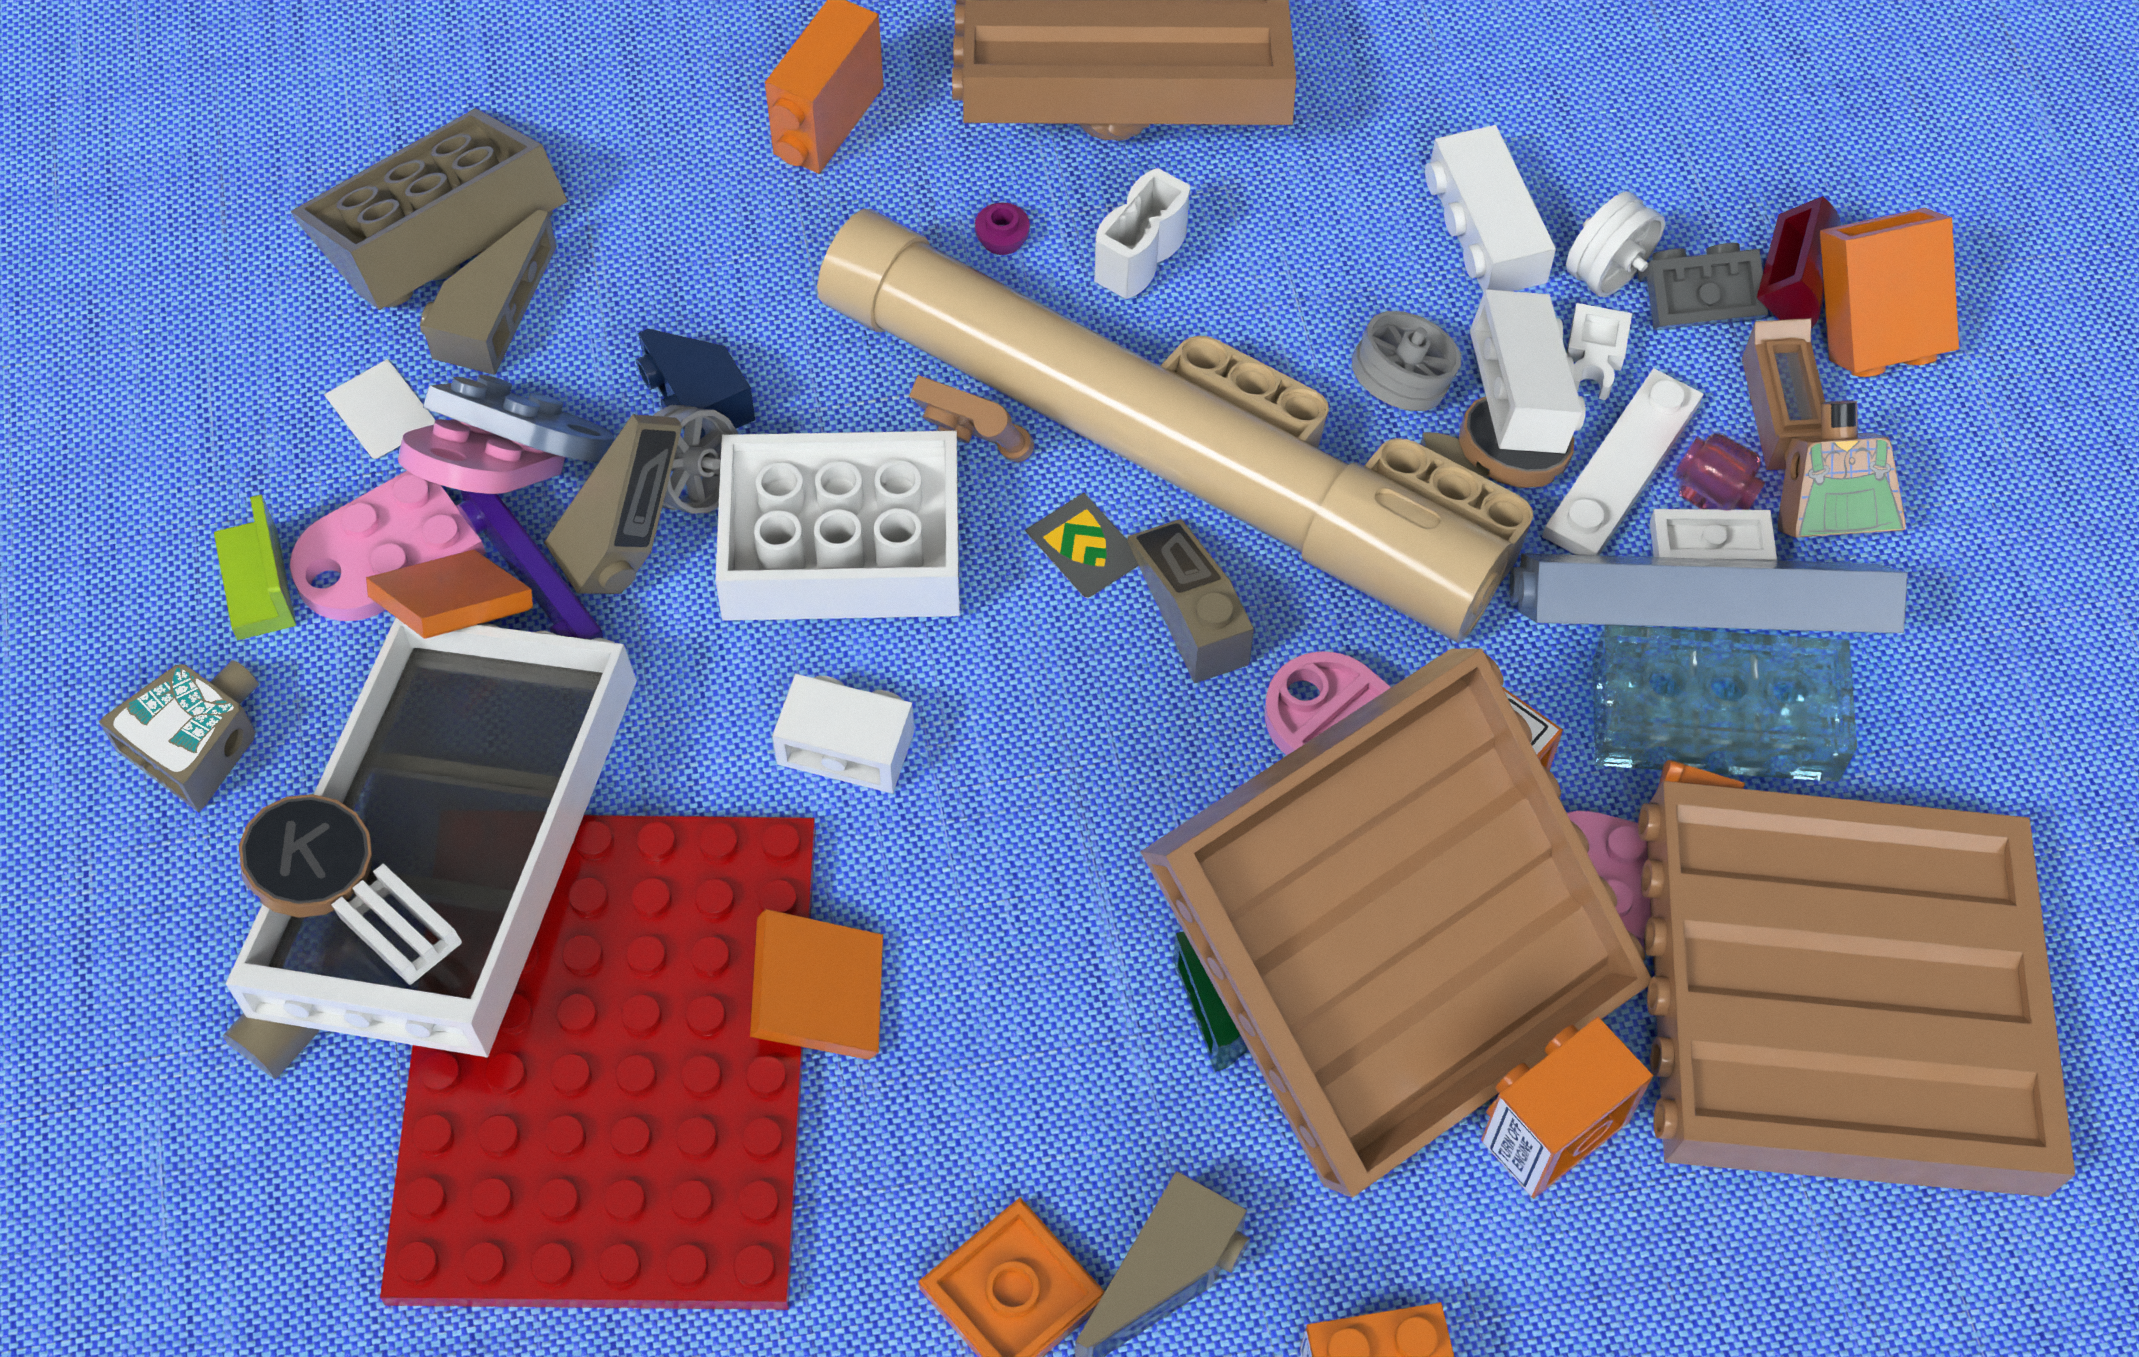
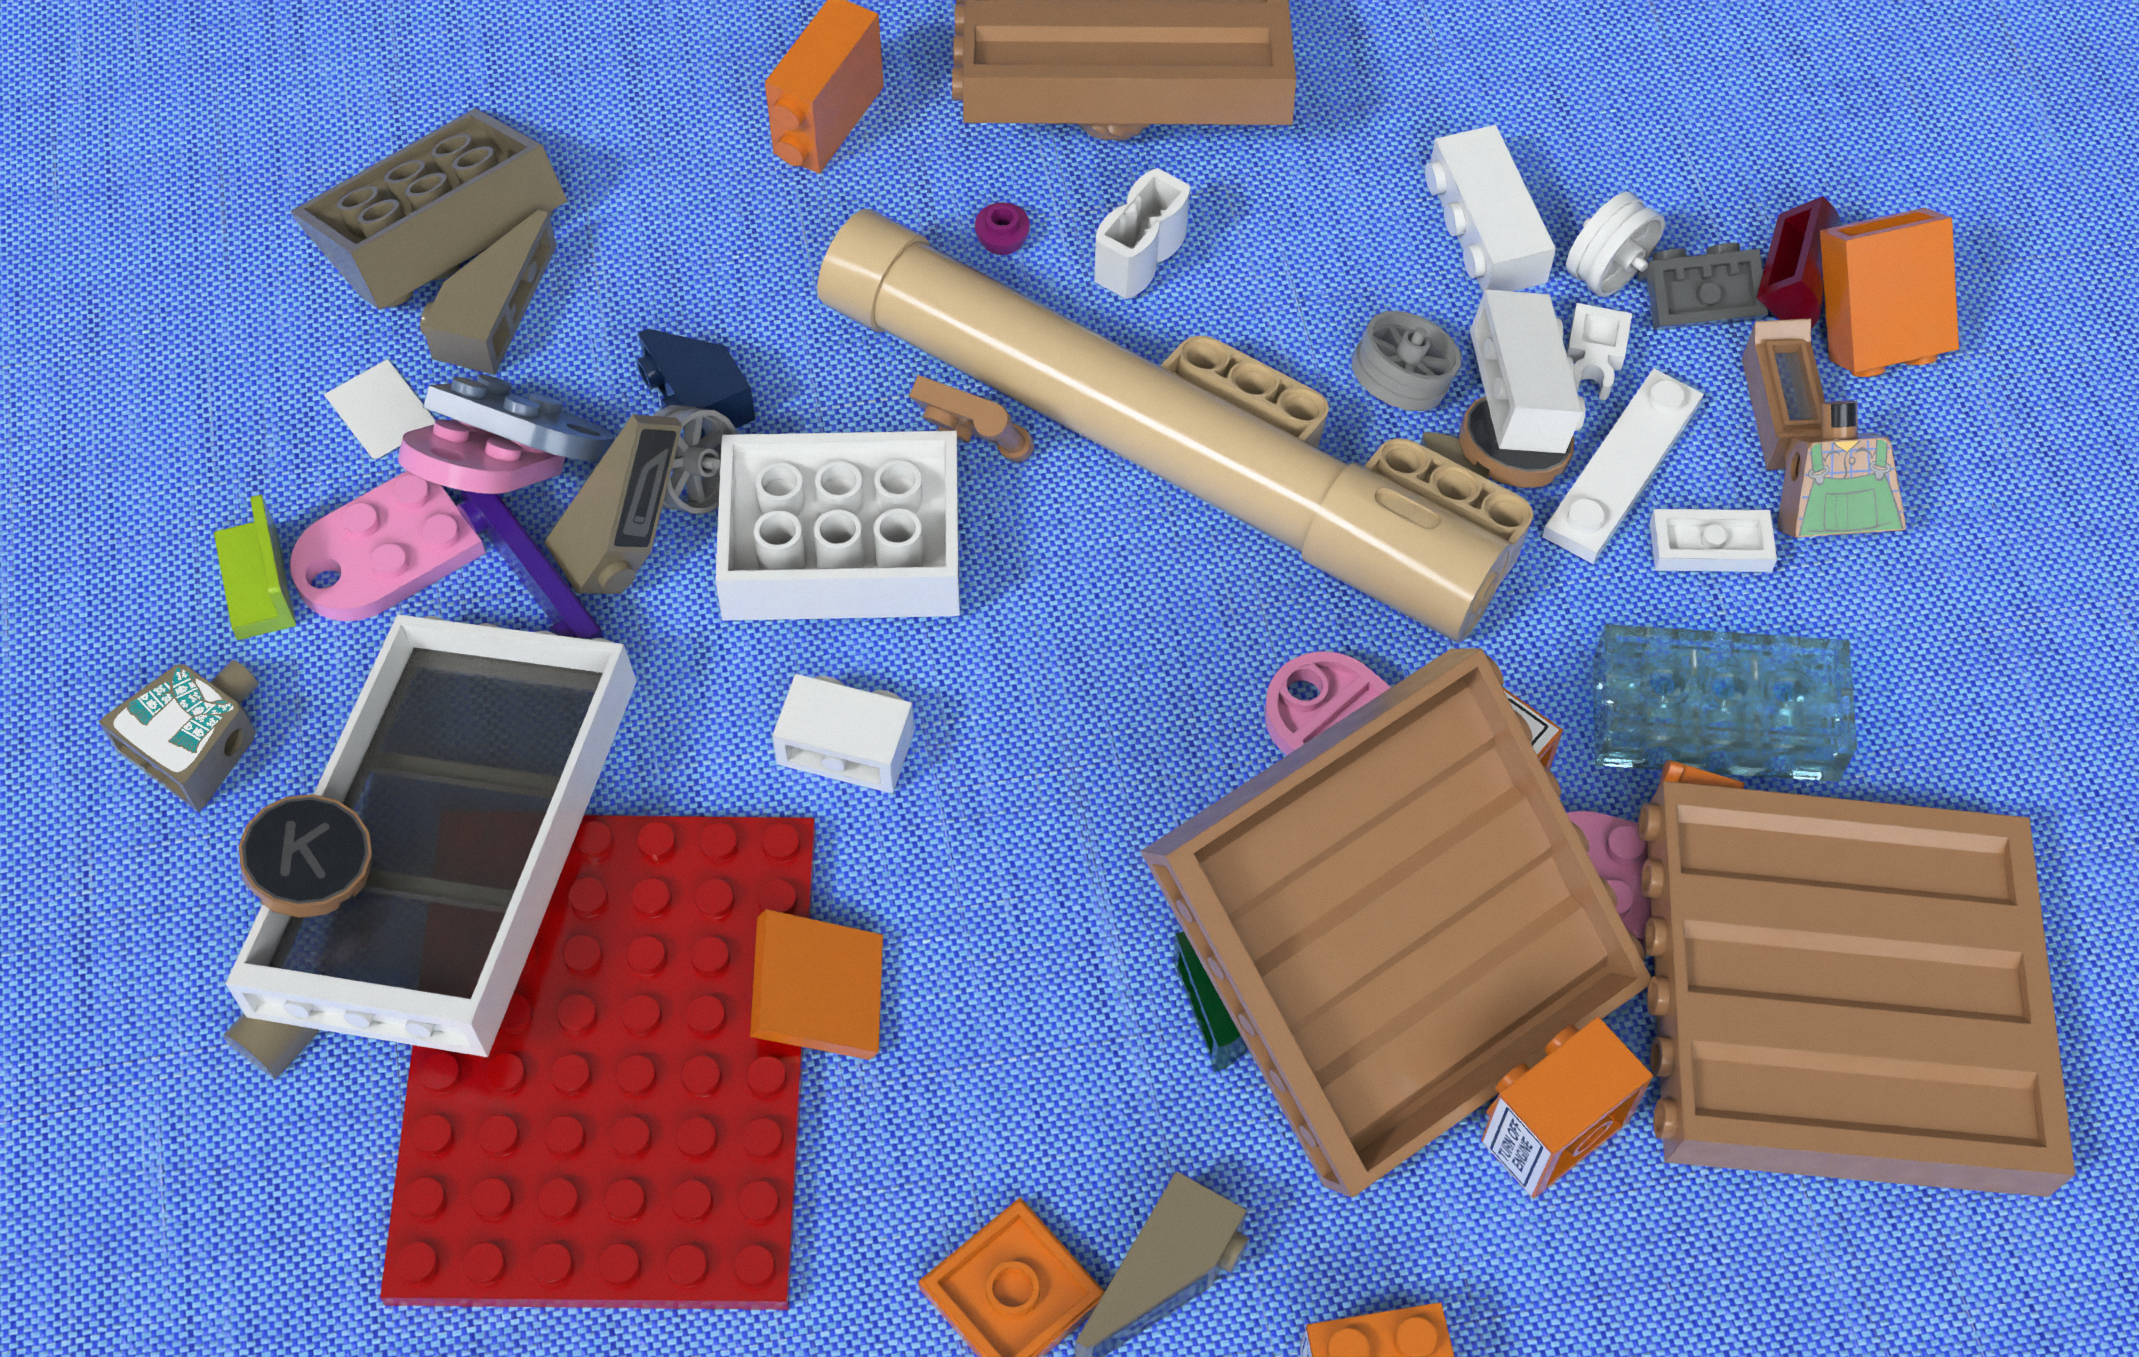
(372, 898): white tile -> none
(449, 593): orange tile -> none
(1084, 545): dark grey sticker -> none
(1194, 600): dark tan slope -> none
(1710, 593): brick -> none
(1719, 474): clear pink head -> none

